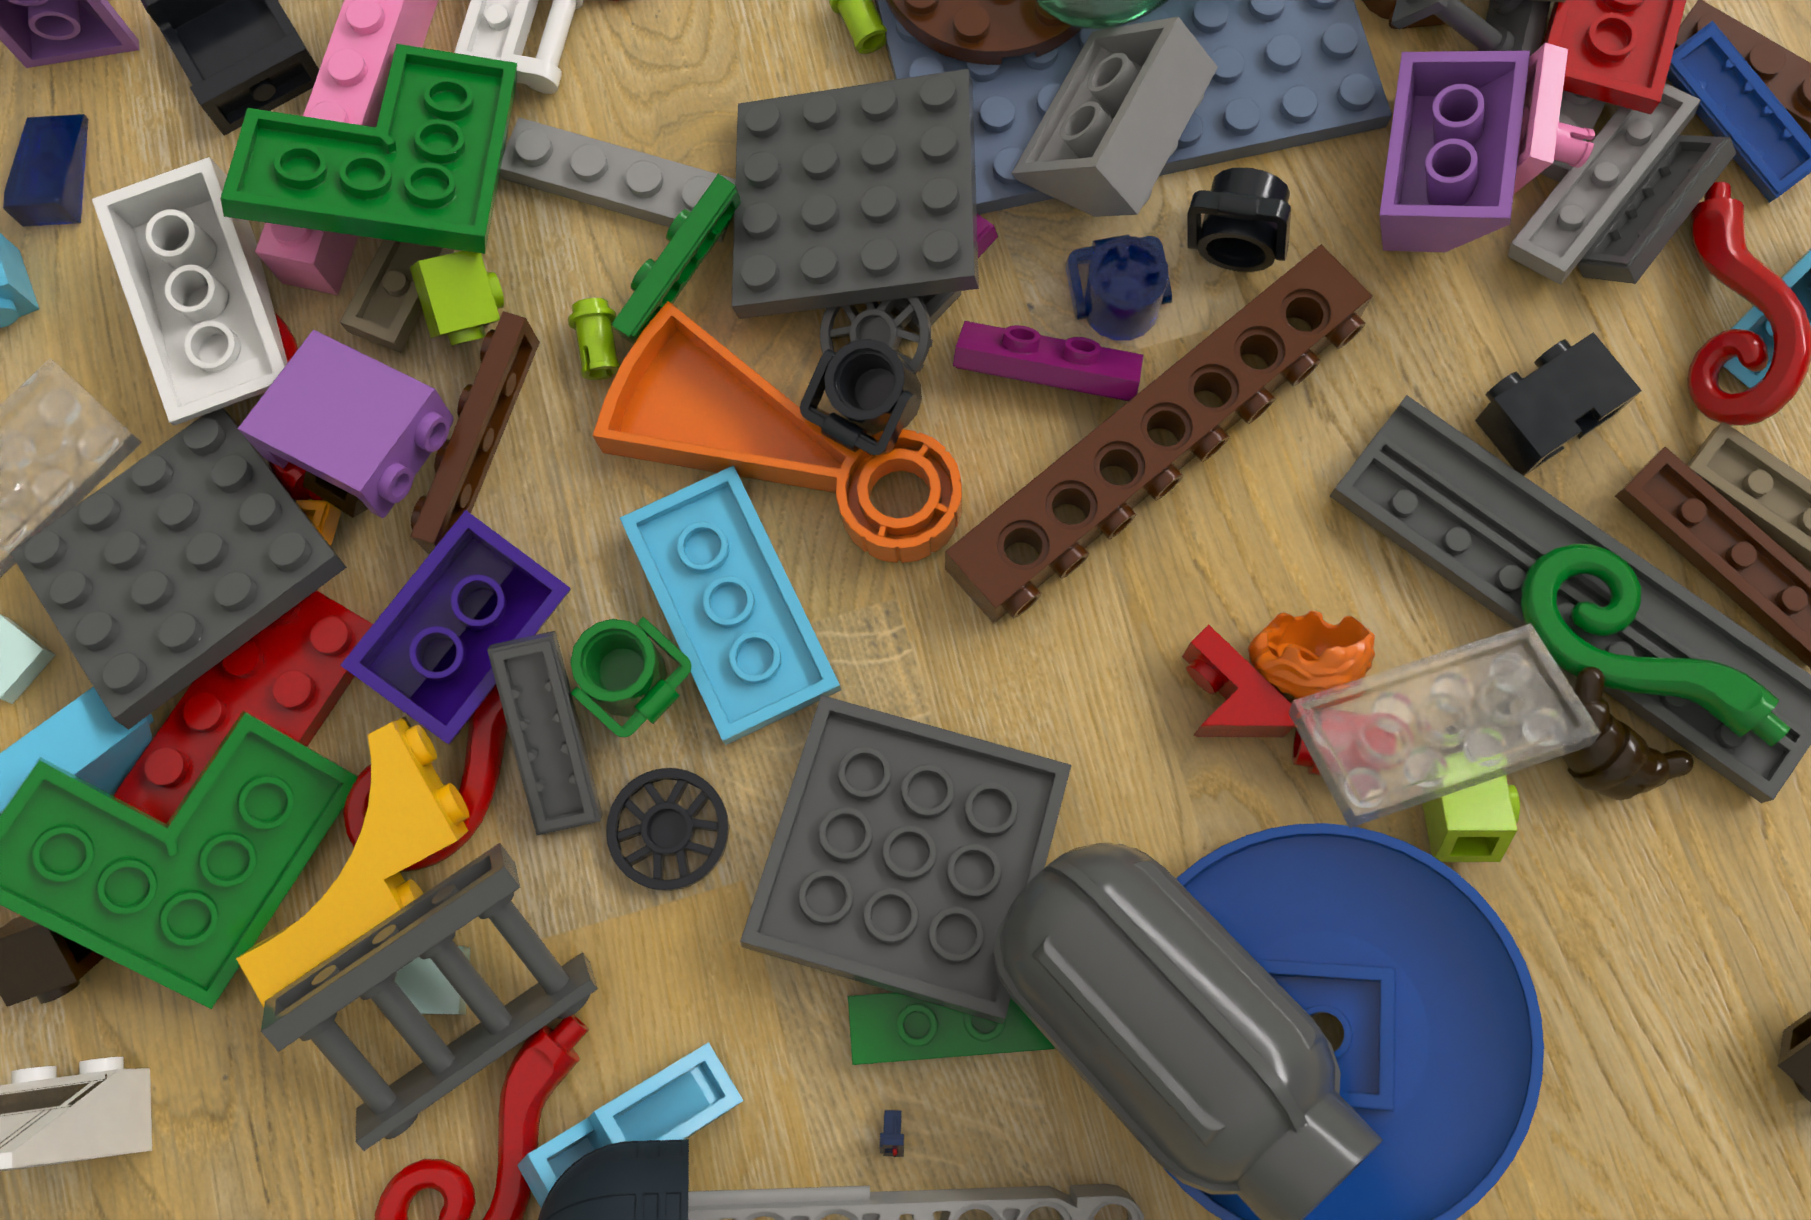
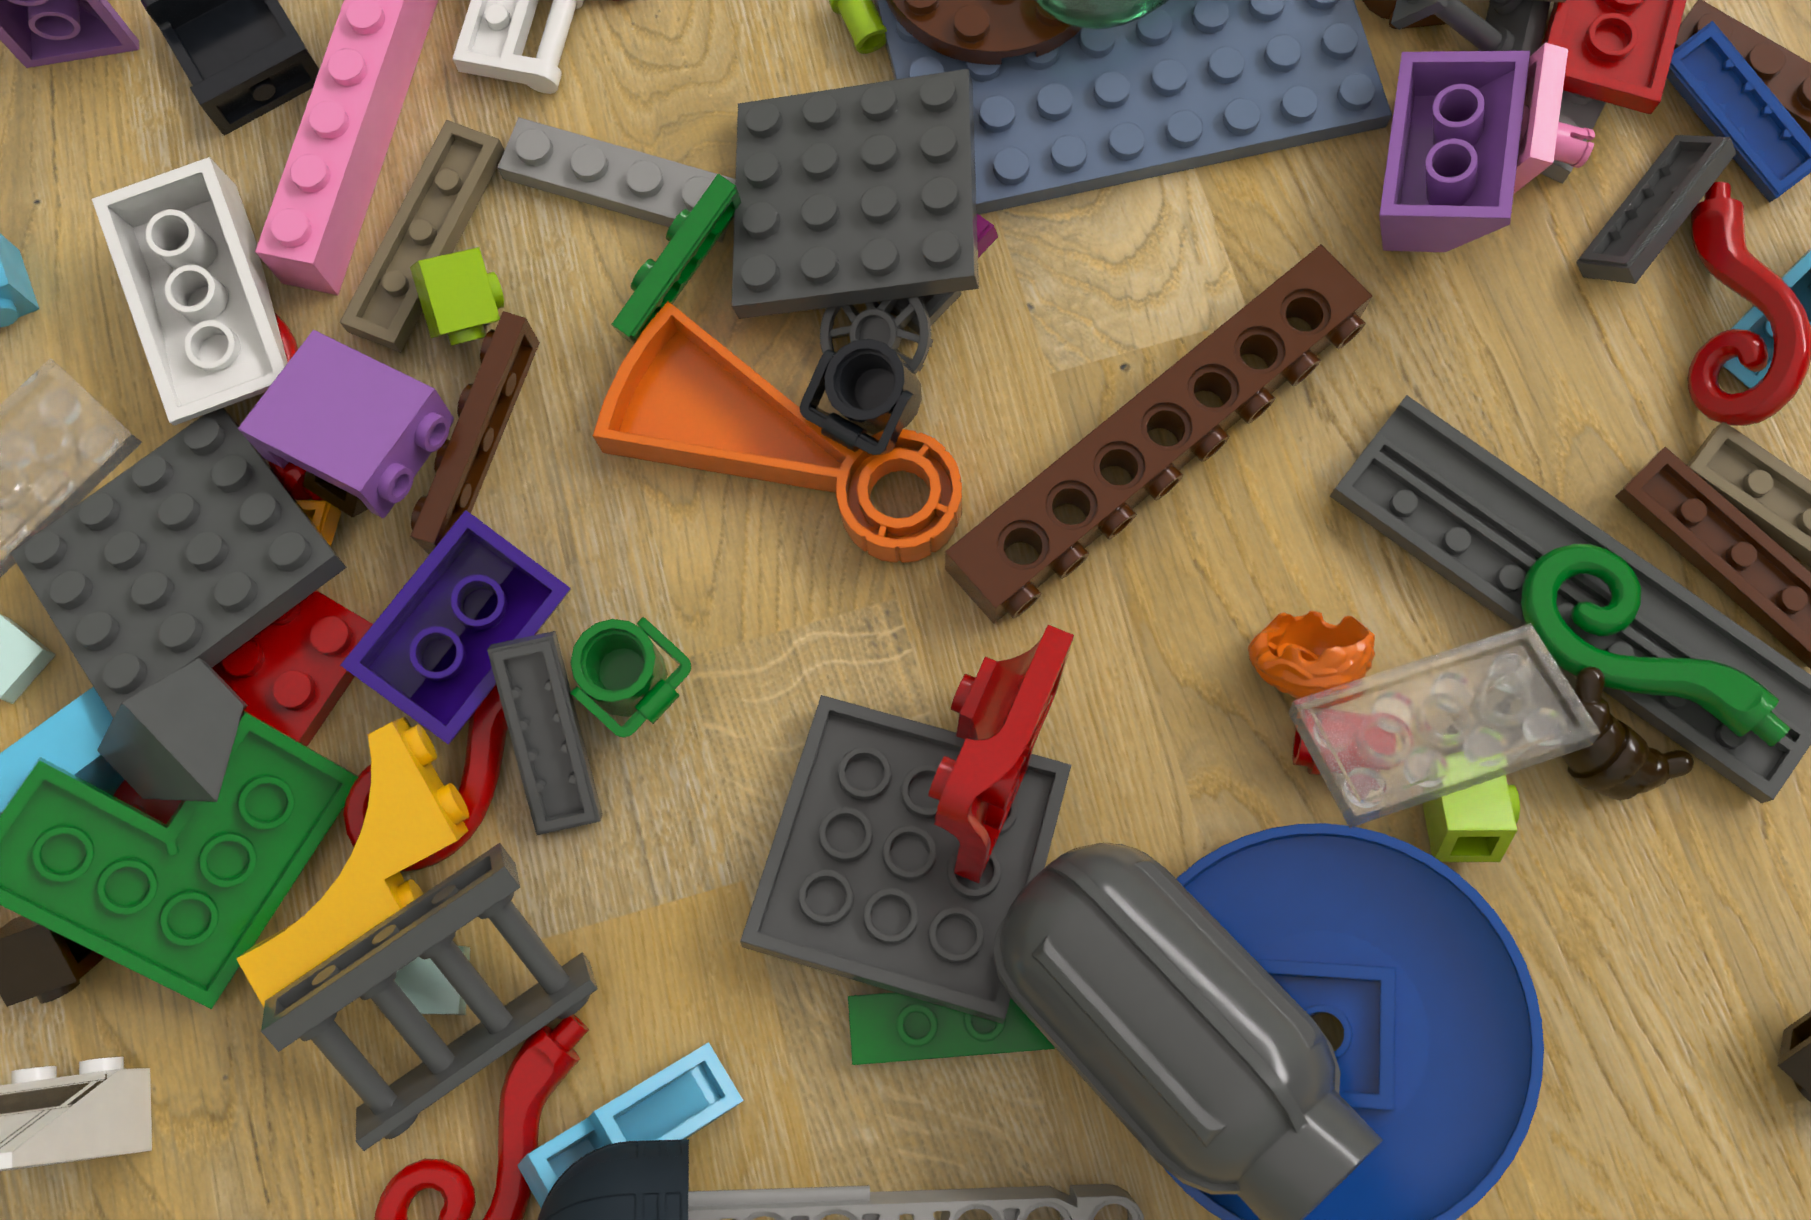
(48, 171): clear blue slope -> none
(176, 735): none -> dark grey slope
(411, 179): green plate -> none
(595, 337): lime pin -> none
(667, 829): black wheel -> none
(730, 605): medium azure plate -> none
(892, 1140): dark blue piece -> none
(1000, 724): none -> red slope
(1066, 364): magenta plate -> none
(1118, 117): light grey slope -> none
(1122, 287): clear blue piece -> none
(1243, 220): black piece -> none
(1251, 703): red slope -> none
(1560, 400): black brick -> none
(1597, 191): light grey plate -> none

